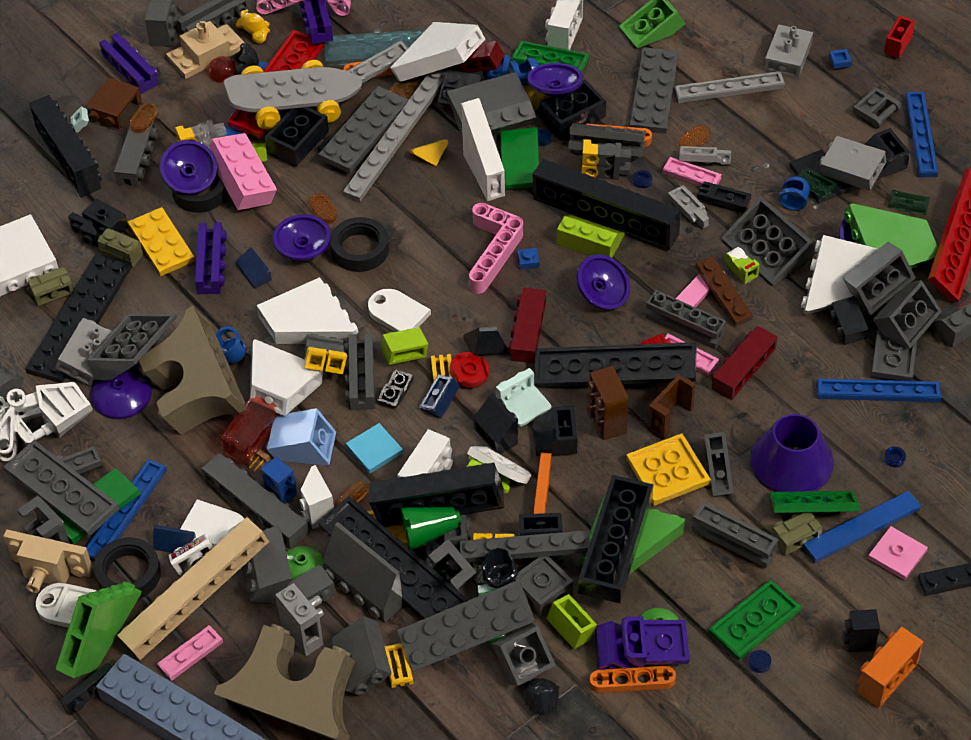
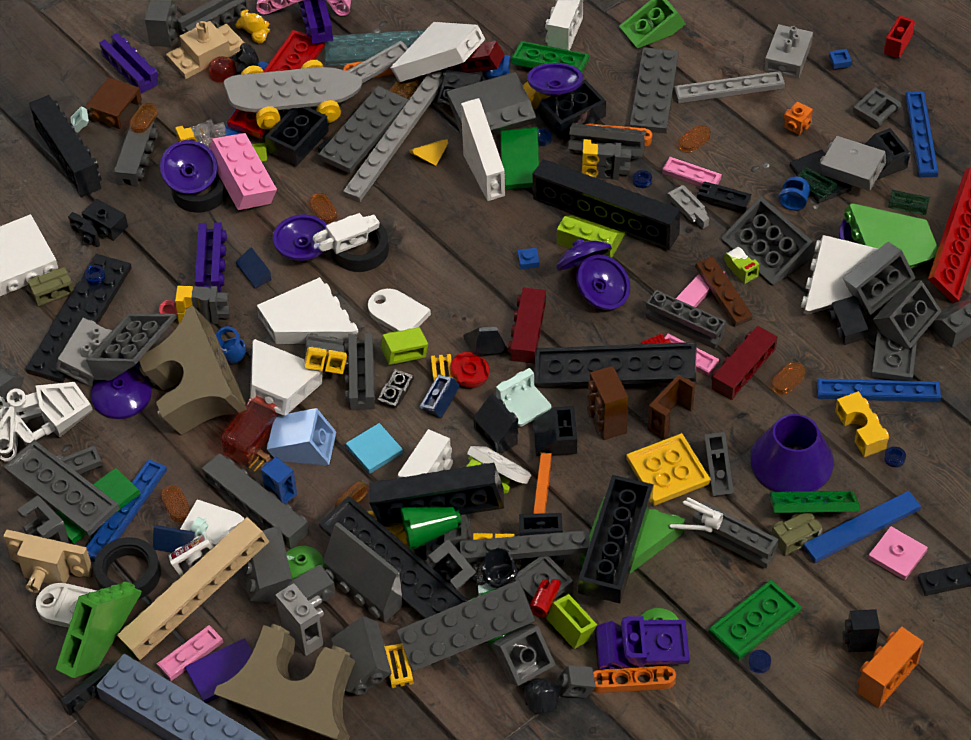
(95, 274): none -> clear blue tile
(120, 247): olive brick -> none
(161, 241): yellow plate -> none
(168, 307): none -> coral tile
(175, 503): none -> clear orange tile
(199, 526): none -> light aqua plate
(207, 301): none -> dark grey hips
(218, 668): none -> dark purple tile
(316, 498): white slope -> none
(346, 233): none -> white hinge
(508, 234): bright pink beam -> none
(523, 69): blue helmet -> none
(544, 597): none -> red hinge
(577, 681): none -> dark grey brick
(580, 251): none -> dark purple dish
(704, 154): light grey hinge -> none
(710, 517): none -> white plant
(788, 378): none -> clear orange tile
(798, 118): none -> orange brick
(856, 410): none -> yellow arch

